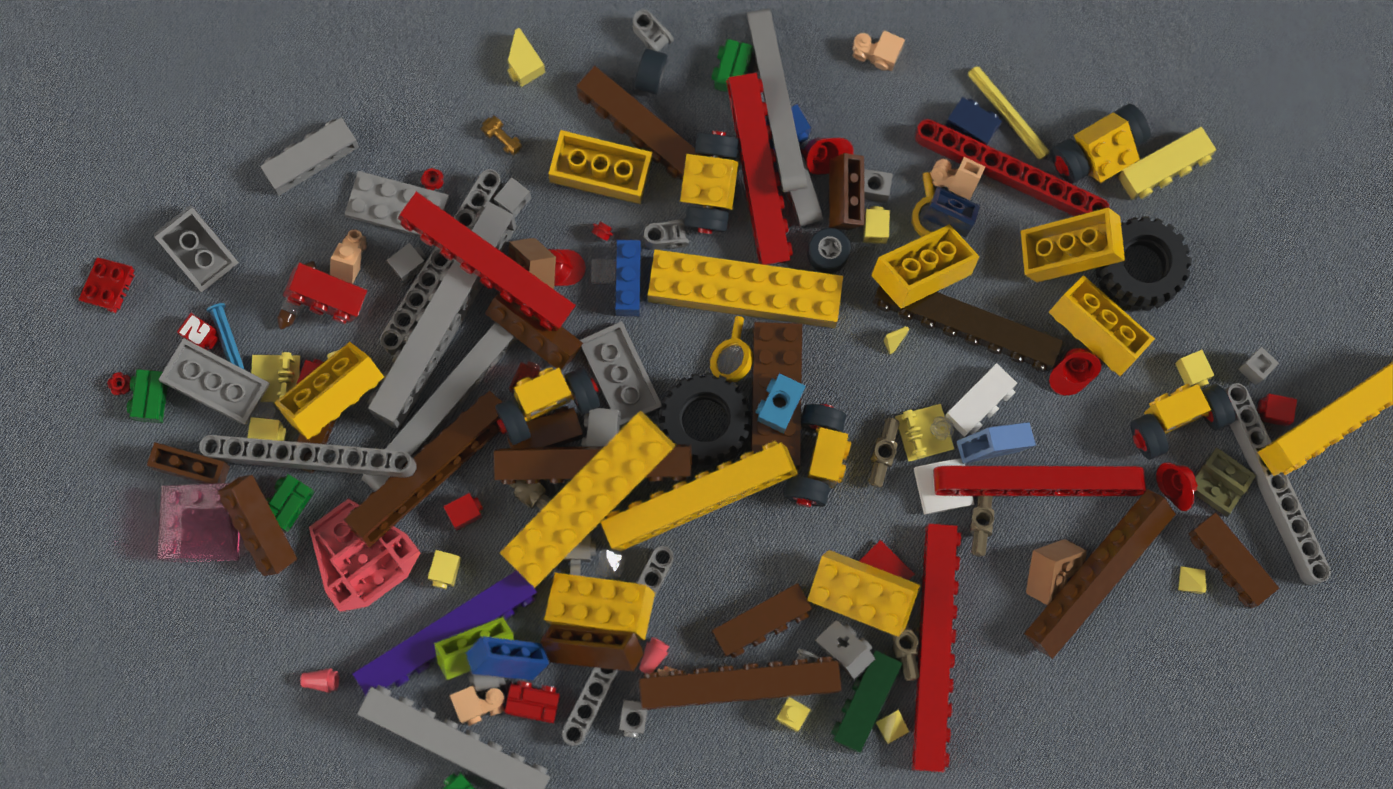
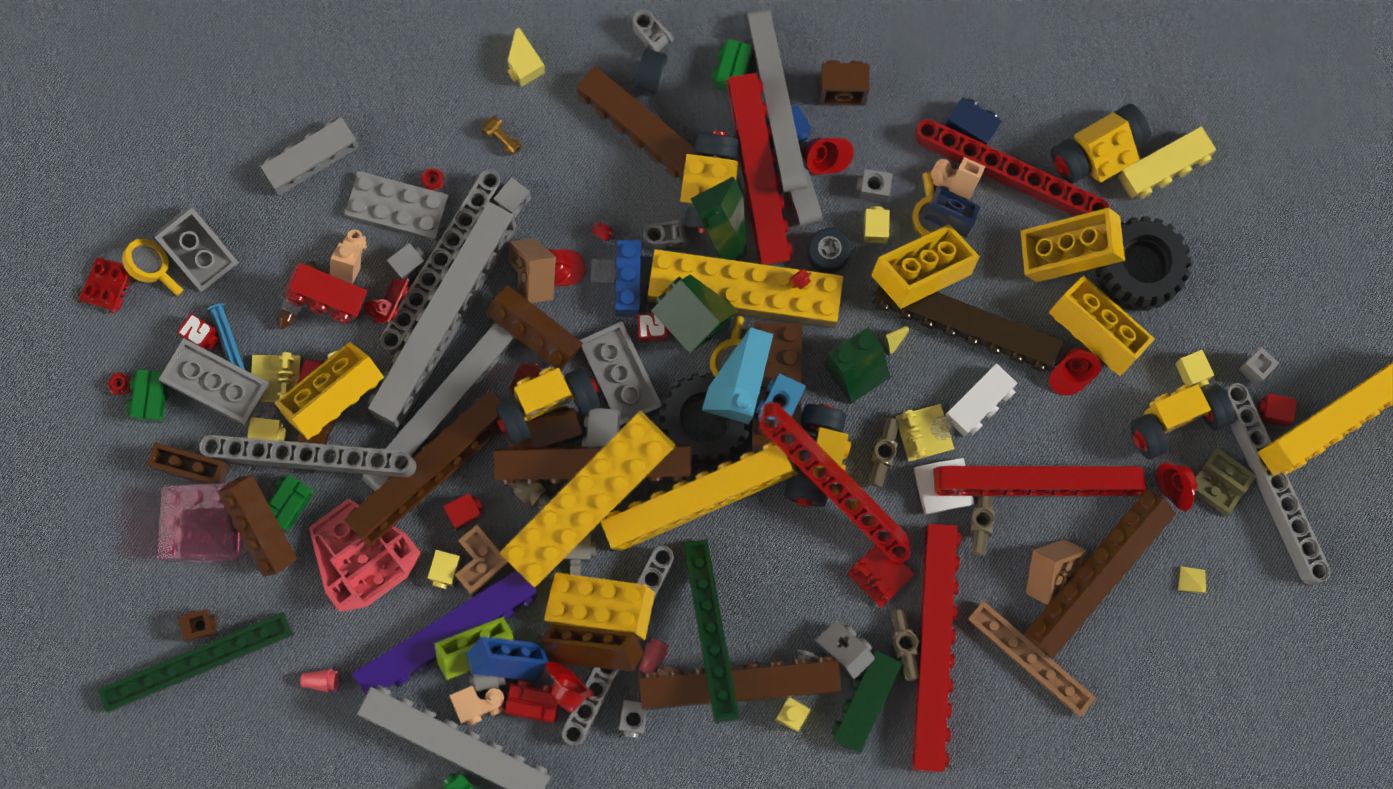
(148, 263): none -> yellow piece
(189, 623): none -> reddish brown brick
(195, 662): none -> dark green plate
(386, 309): none -> red hinge
(486, 262): red brick -> none
(486, 561): none -> medium nougat panel
(567, 687): none -> red piece
(600, 167): yellow brick -> none
(610, 565): clear slope -> none
(651, 329): none -> brick
(692, 312): none -> dark green slope
(711, 632): none -> dark green plate
(723, 217): none -> dark green wedge
(738, 383): none -> medium azure wedge
(762, 620): reddish brown brick -> none
(800, 279): none -> red plate
(830, 474): none -> red beam
(844, 83): none -> reddish brown brick
(846, 192): reddish brown brick -> none
(858, 365): none -> dark green slope
(863, 593): yellow brick -> none
(881, 54): light nougat brick -> none
(892, 726): light yellow slope -> none
(996, 442): medium blue slope -> none
(1008, 112): light yellow axle -> none
(1031, 659): none -> medium nougat plate
(1233, 561): reddish brown brick -> none

